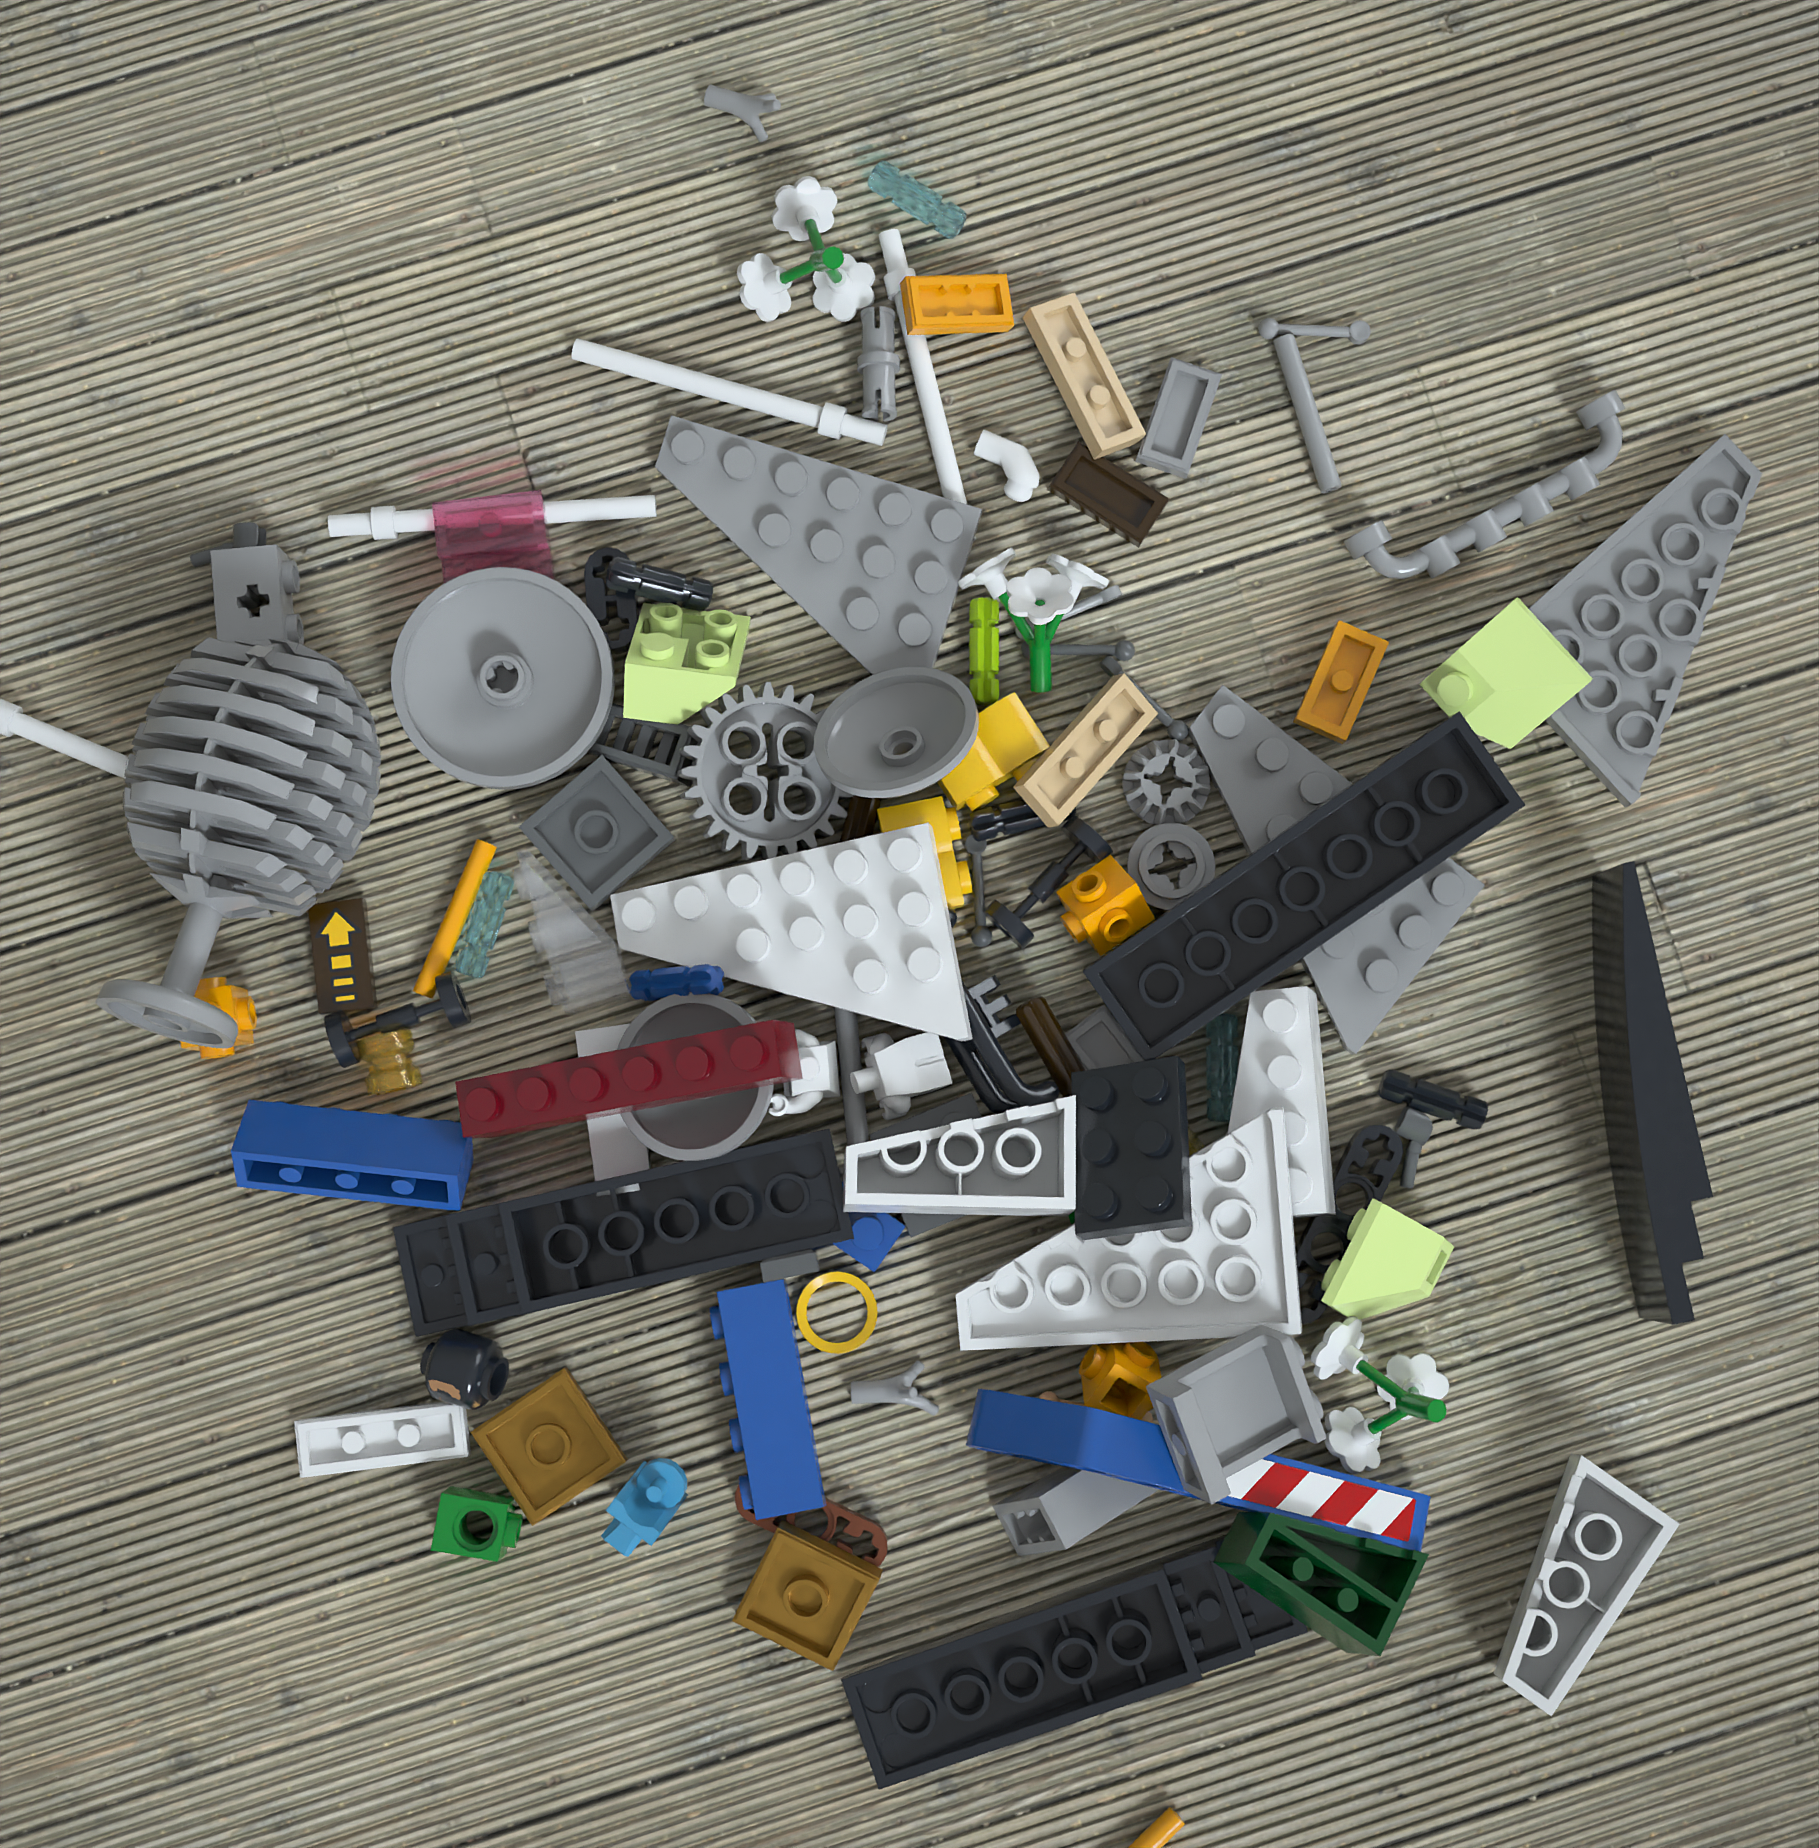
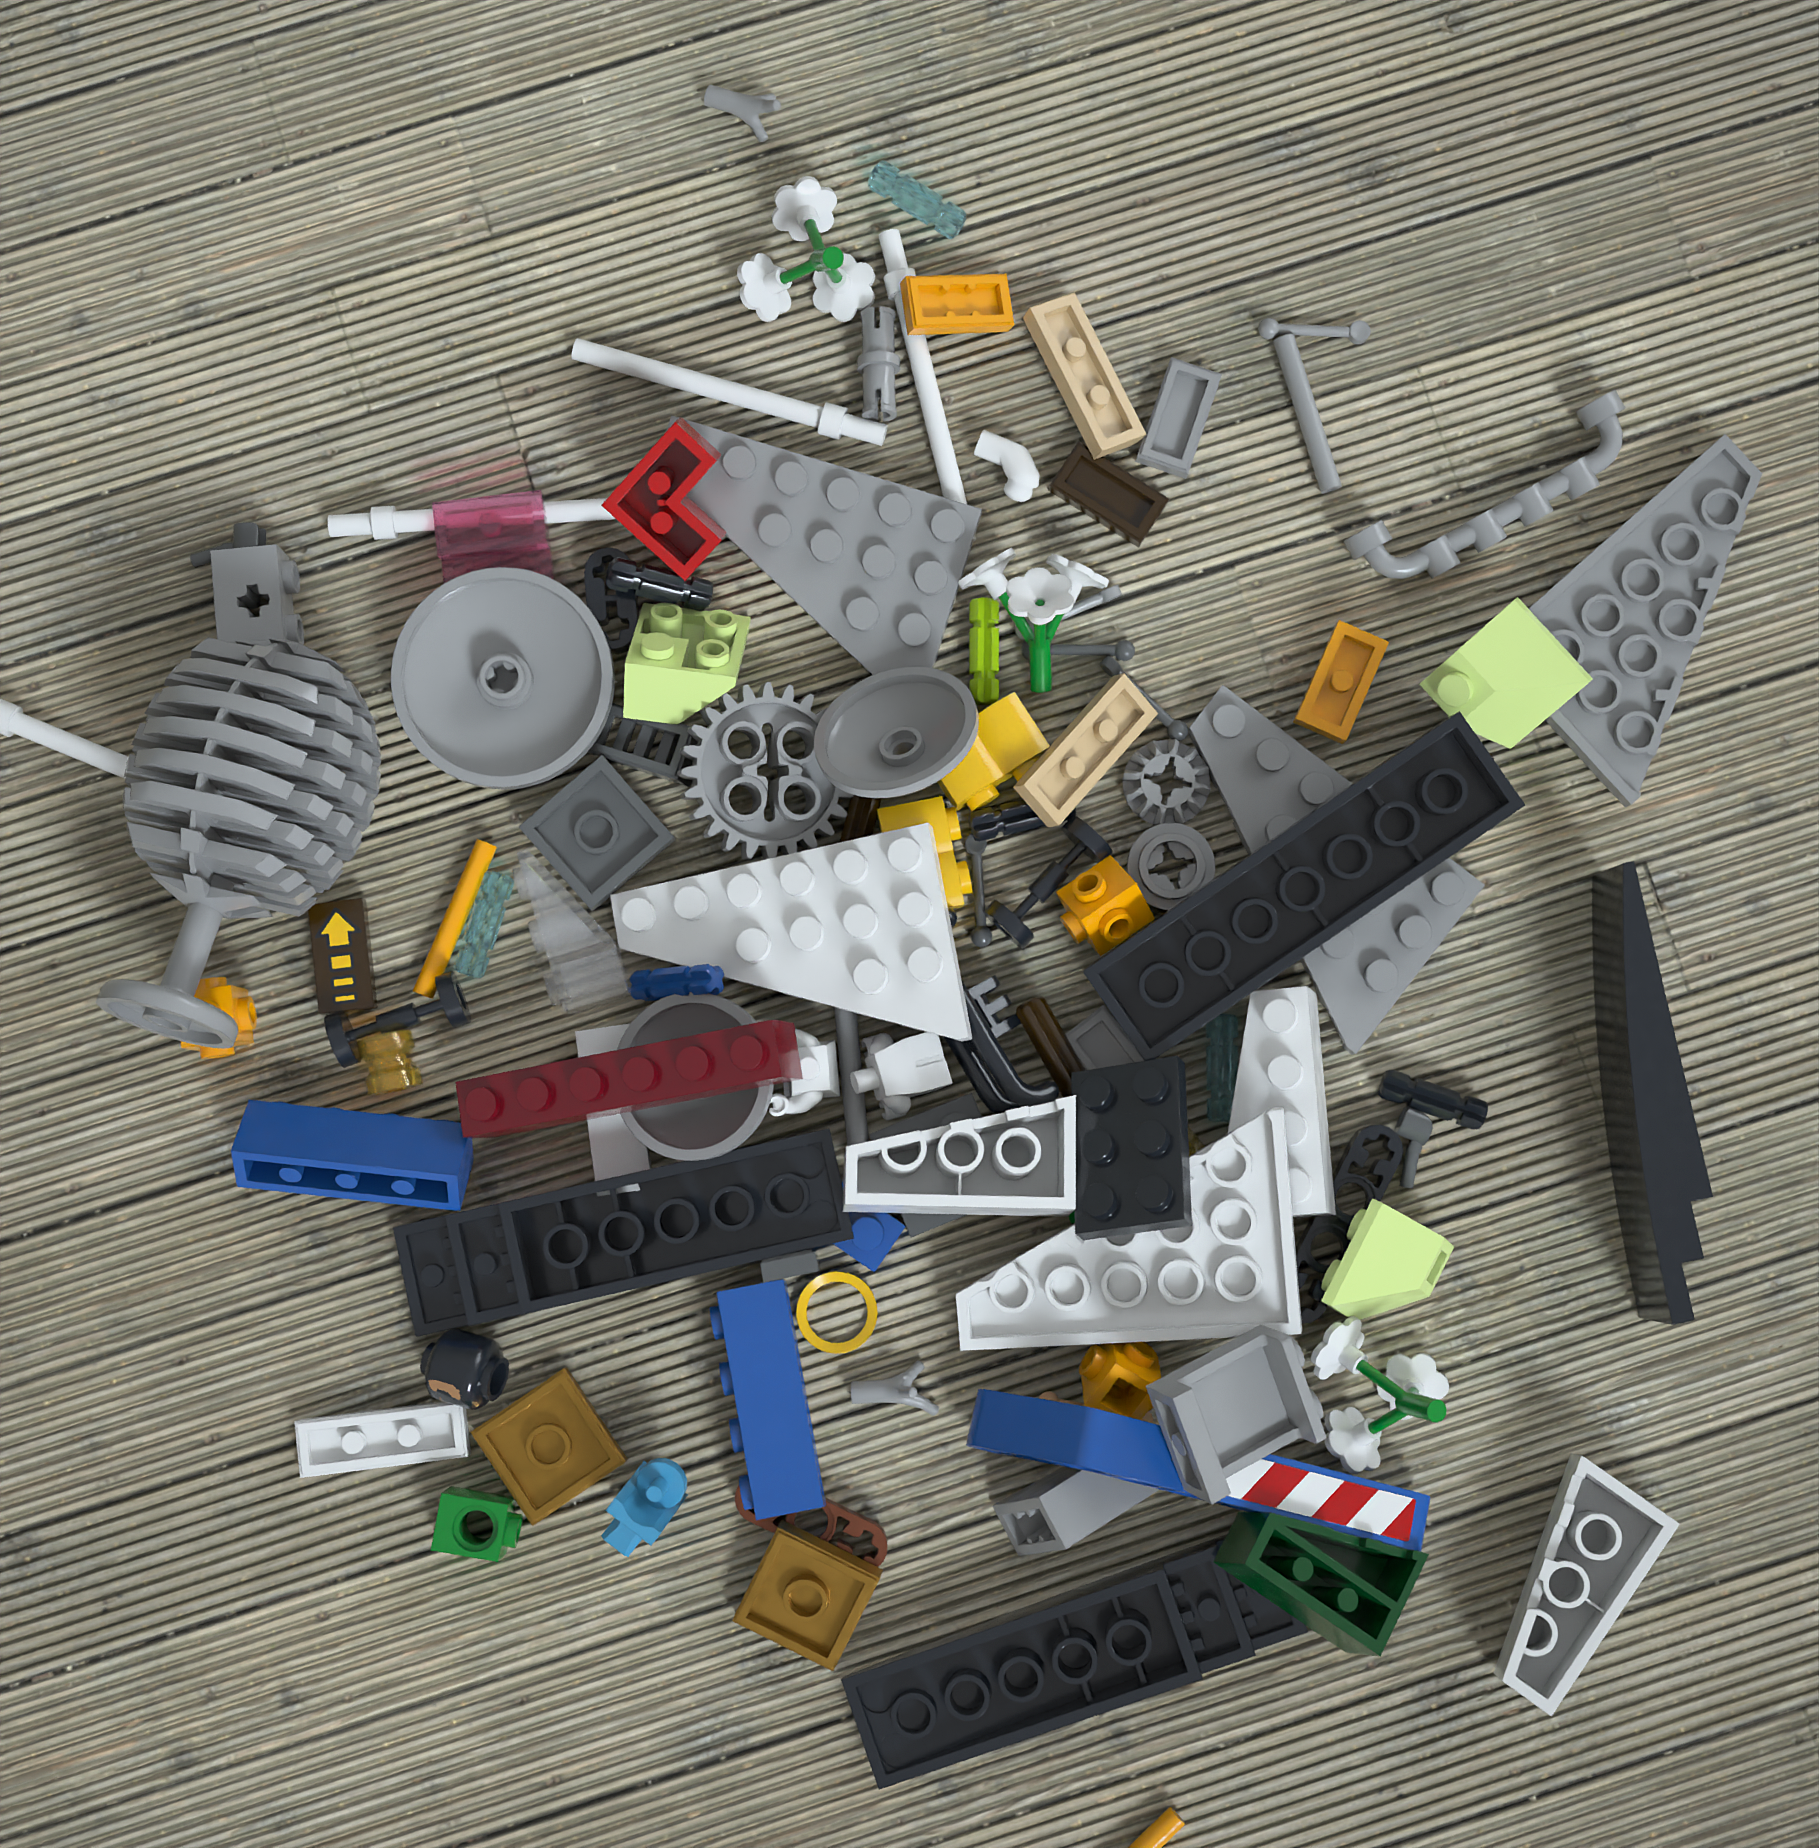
(655, 502): none -> red brick

